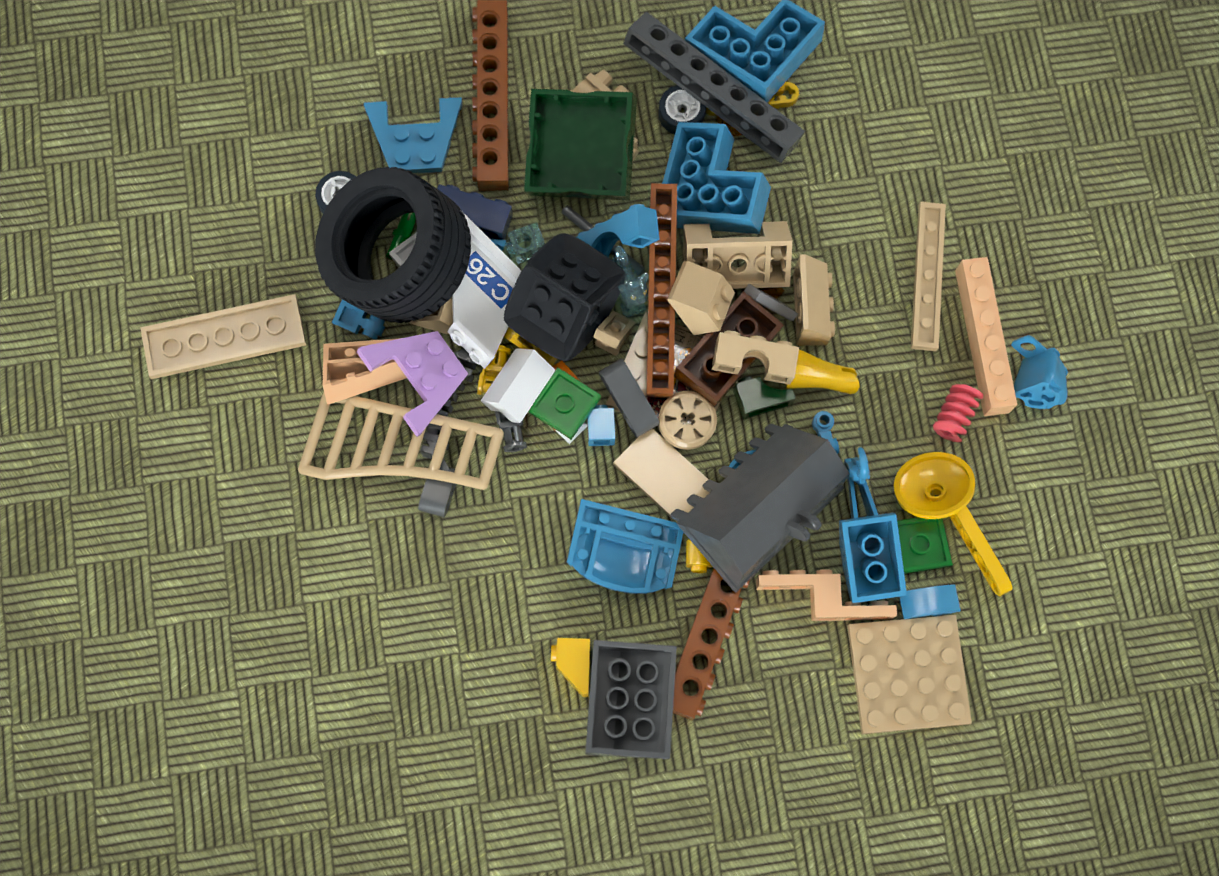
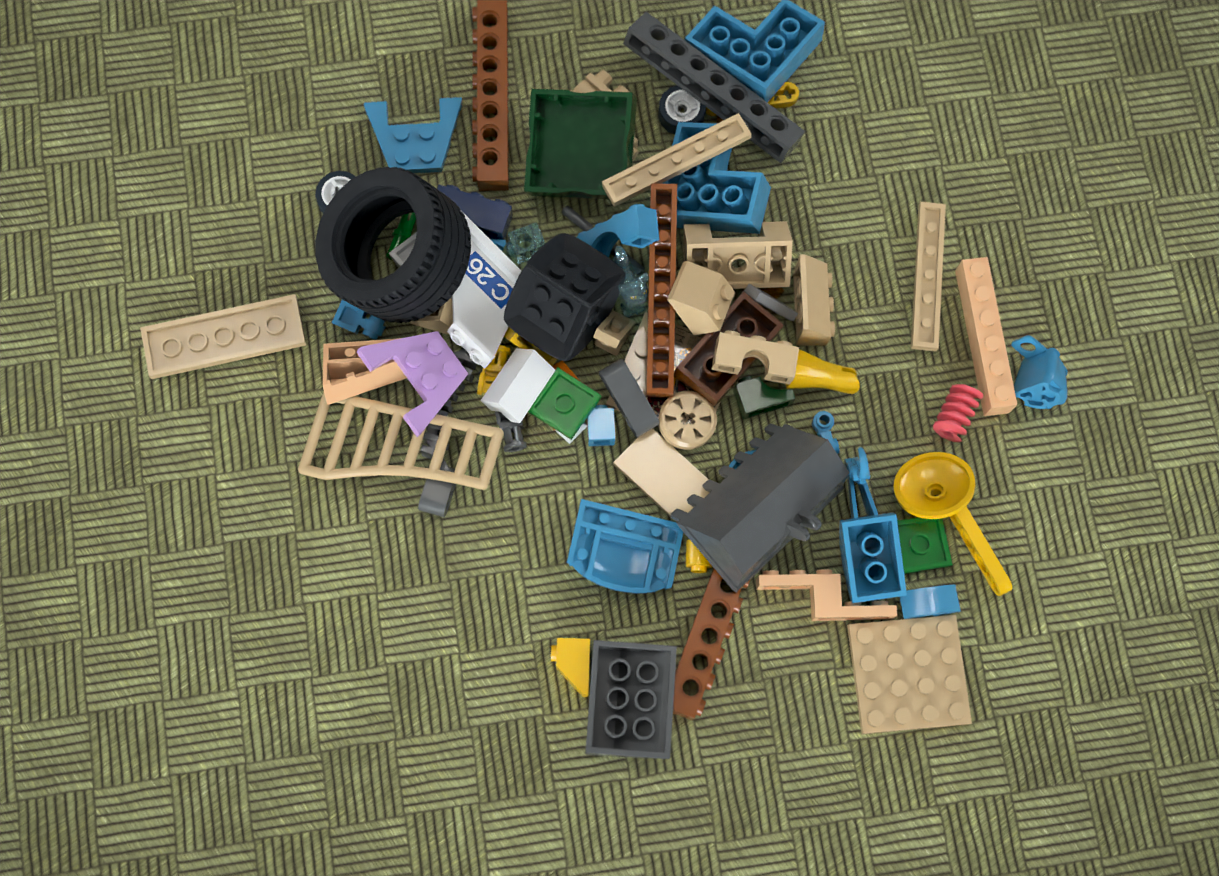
(676, 159): none -> tan plate

